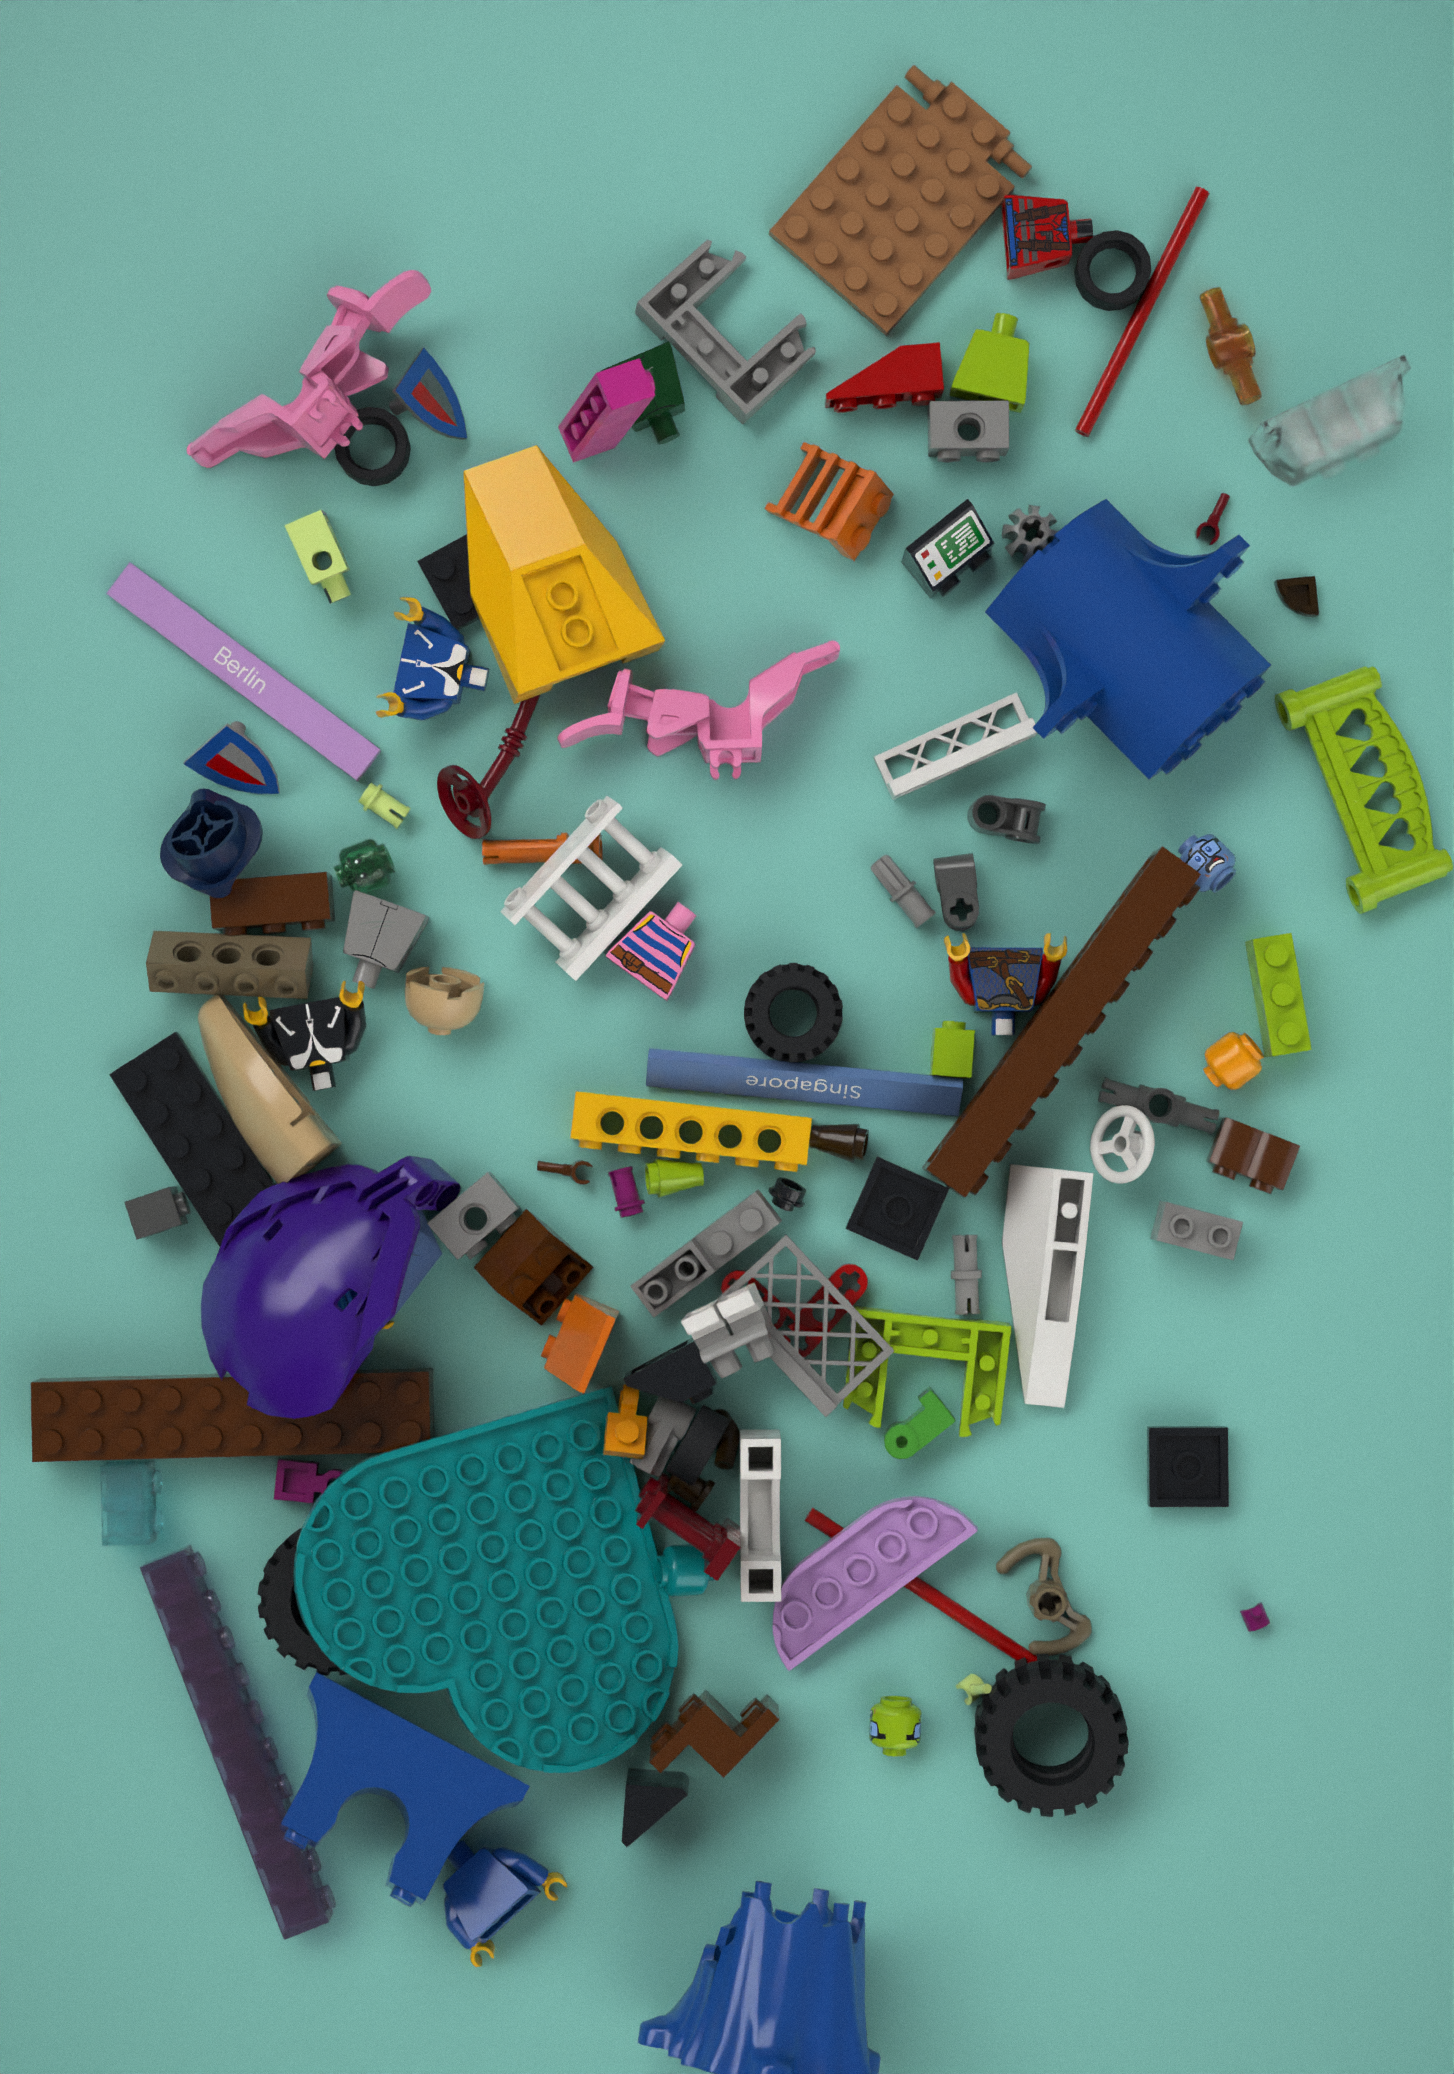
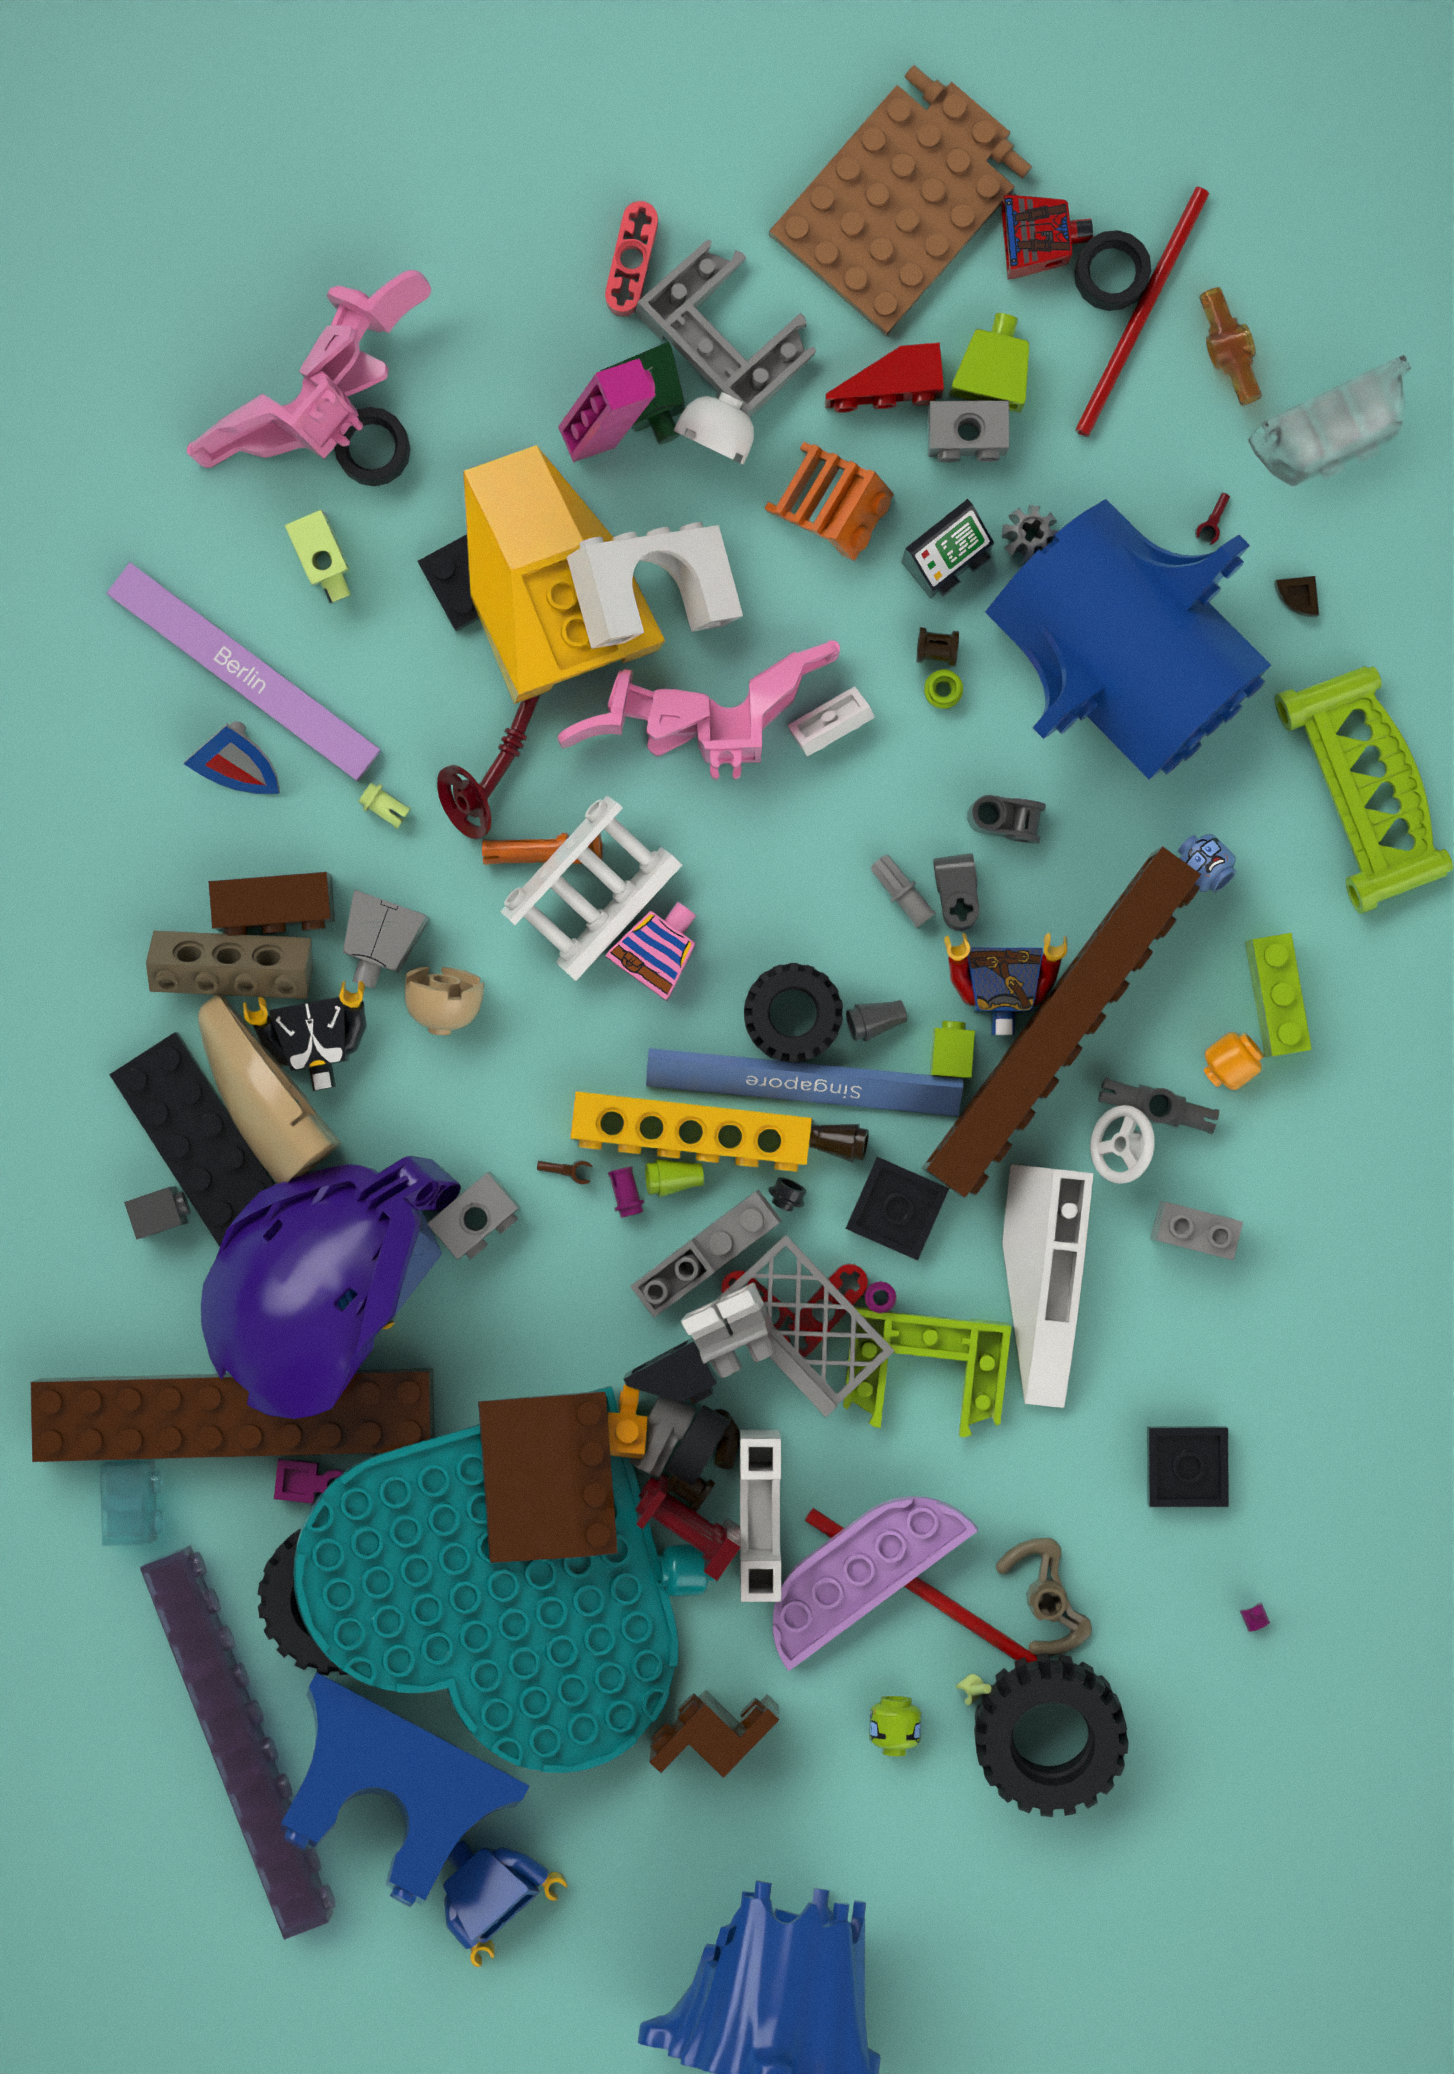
(211, 843): dark blue piece -> none
(365, 866): clear green head -> none
(429, 397): shield -> none
(431, 667): blue torso -> none
(533, 1267): reddish brown slope -> none
(547, 1477): none -> reddish brown slope
(580, 1341): orange slope -> none
(648, 233): none -> coral beam
(649, 1798): black slope -> none
(691, 556): none -> white arch
(718, 426): none -> white cylinder
(831, 721): none -> white plate
(874, 1018): none -> dark grey cone
(888, 1303): none -> magenta pin
(907, 1437): bright green leg -> none
(937, 646): none -> dark brown bush
(949, 678): none -> lime plate
(962, 758): white fence -> none
(966, 1274): light grey pin -> none
(1252, 1154): reddish brown brick -> none

